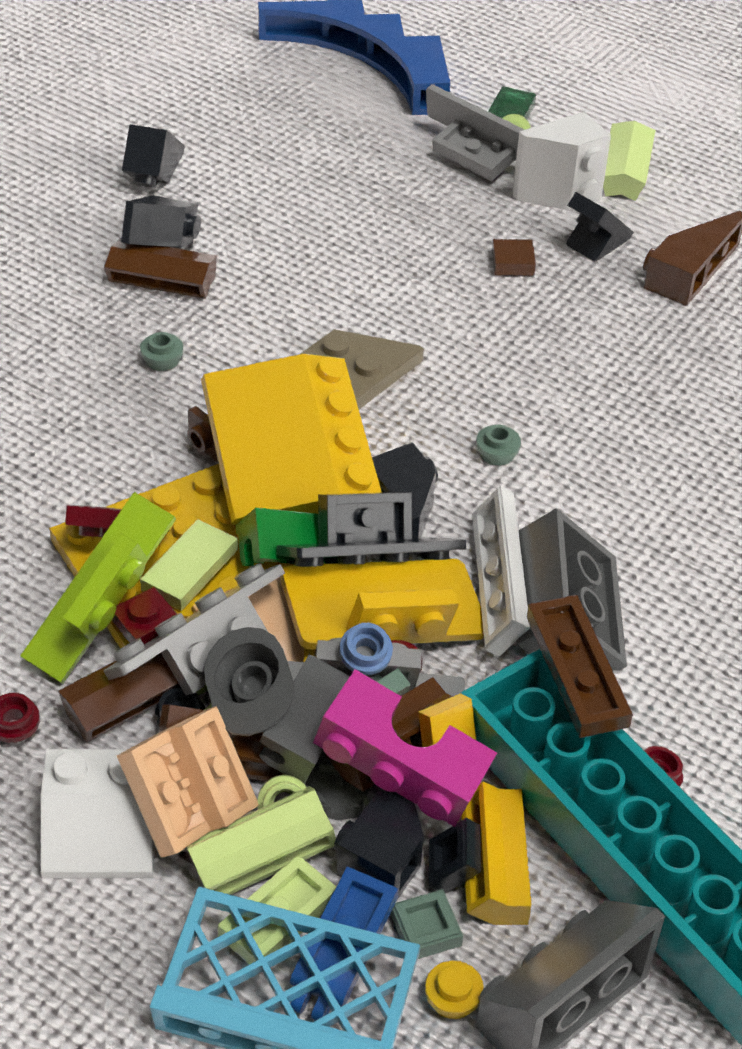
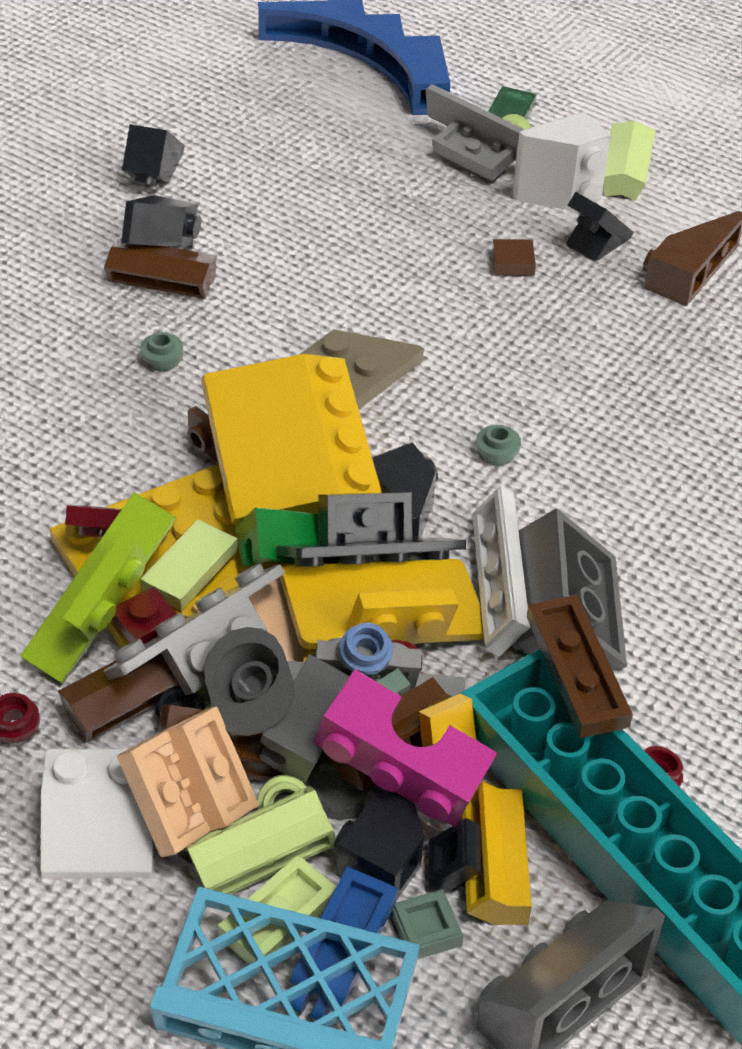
(454, 989): yellow plate -> none

